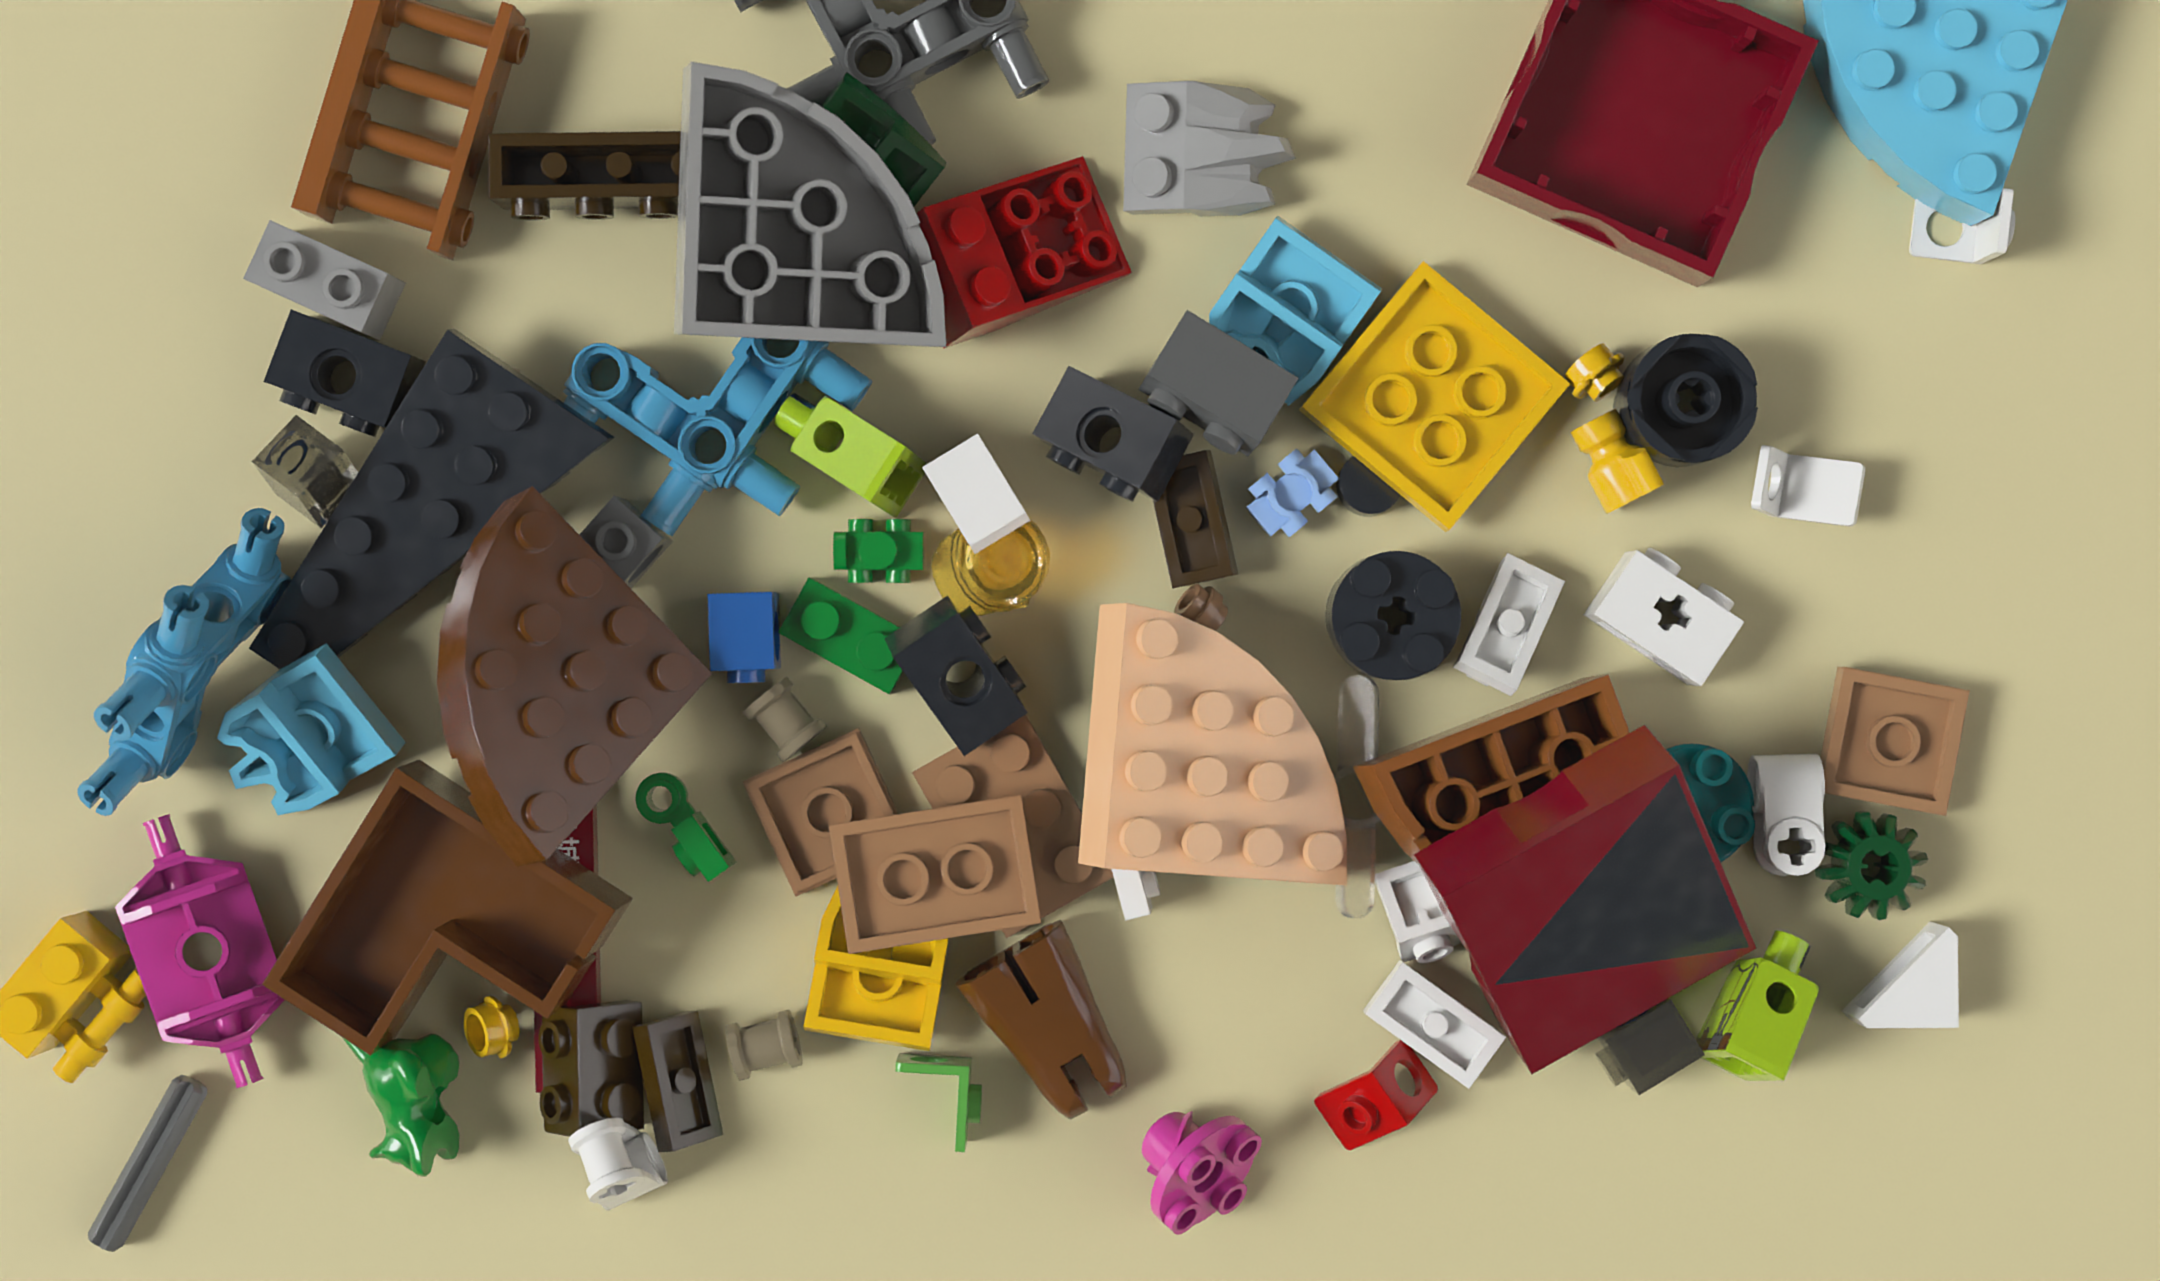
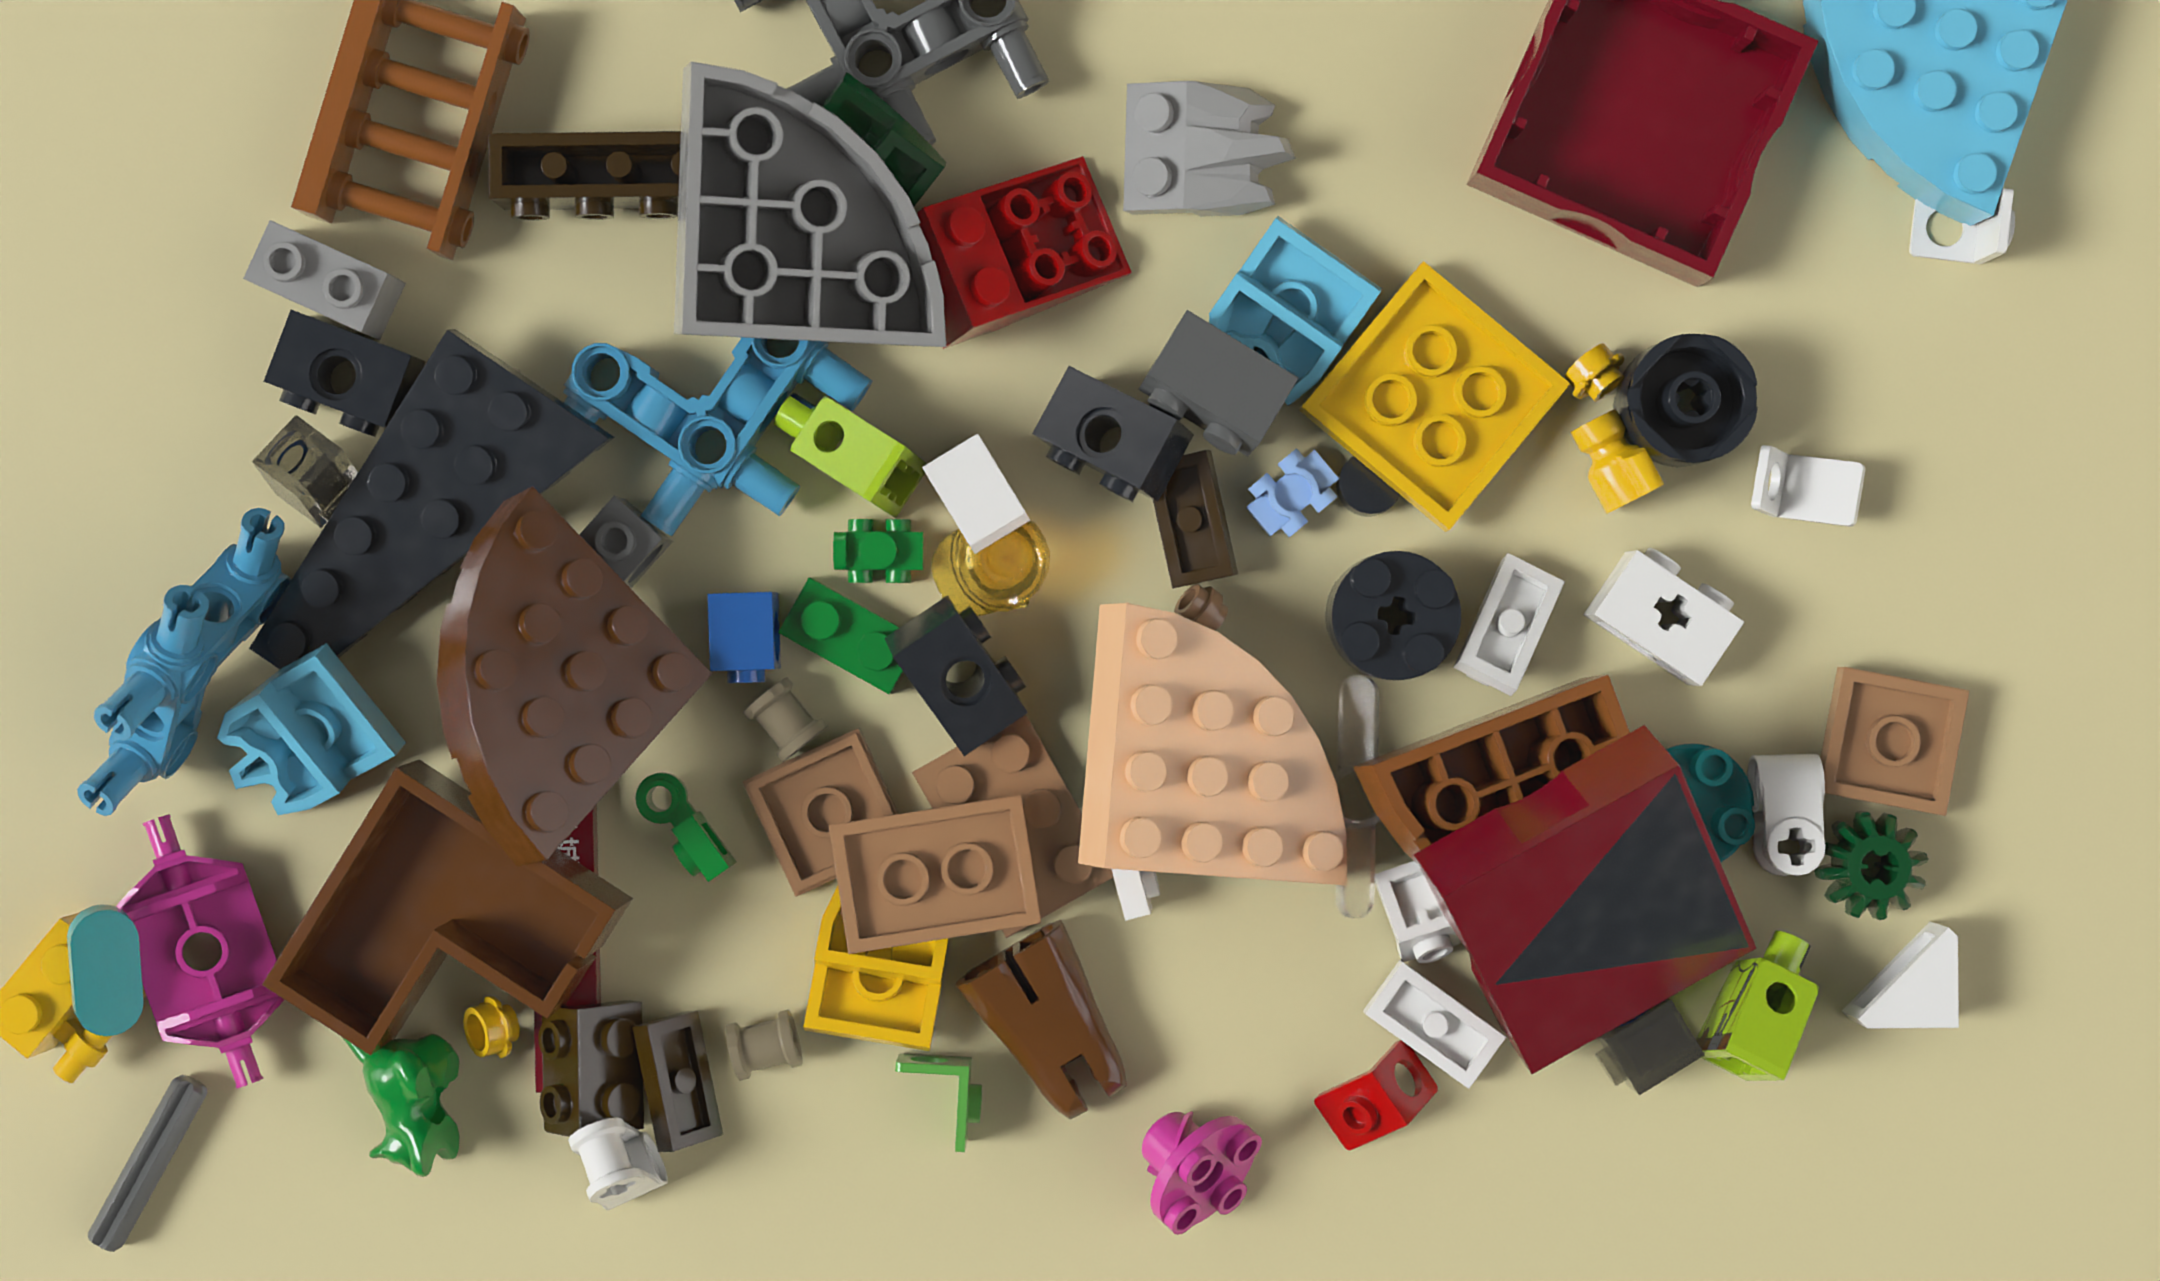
(105, 970): none -> teal tile

